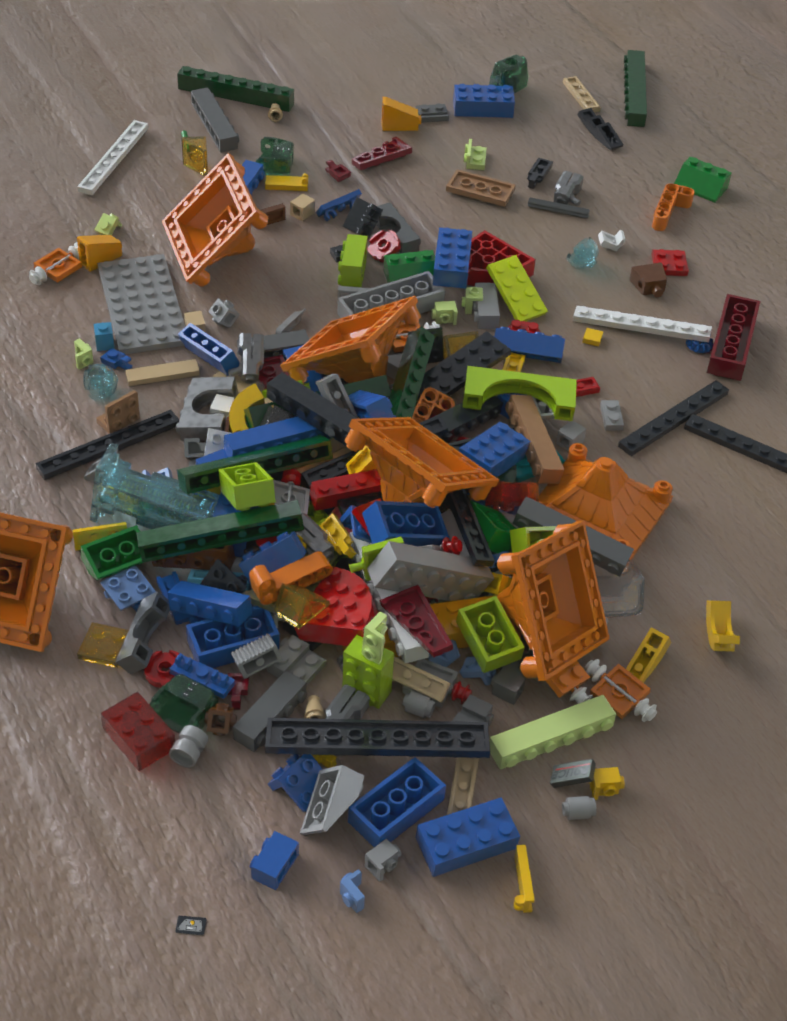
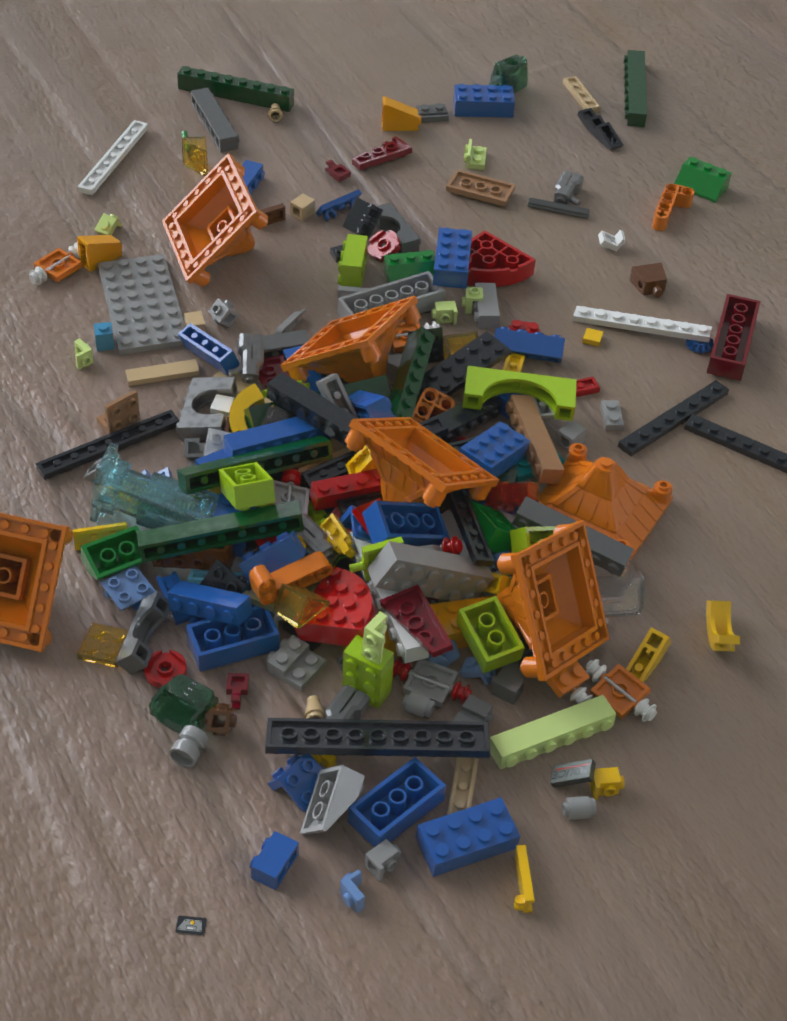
(100, 381): clear light blue cylinder -> none
(115, 358): blue plate -> none
(138, 731): clear red brick -> none
(205, 675): blue plate -> none
(256, 656): light grey brick -> none
(274, 703): dark grey brick -> none
(277, 158): clear green piece -> none
(287, 183): yellow hinge -> none
(420, 680): tan tile -> none
(516, 289): neon yellow plate -> none
(538, 172): black hinge -> none
(584, 254): clear light blue cylinder -> none
(673, 261): red plate -> none

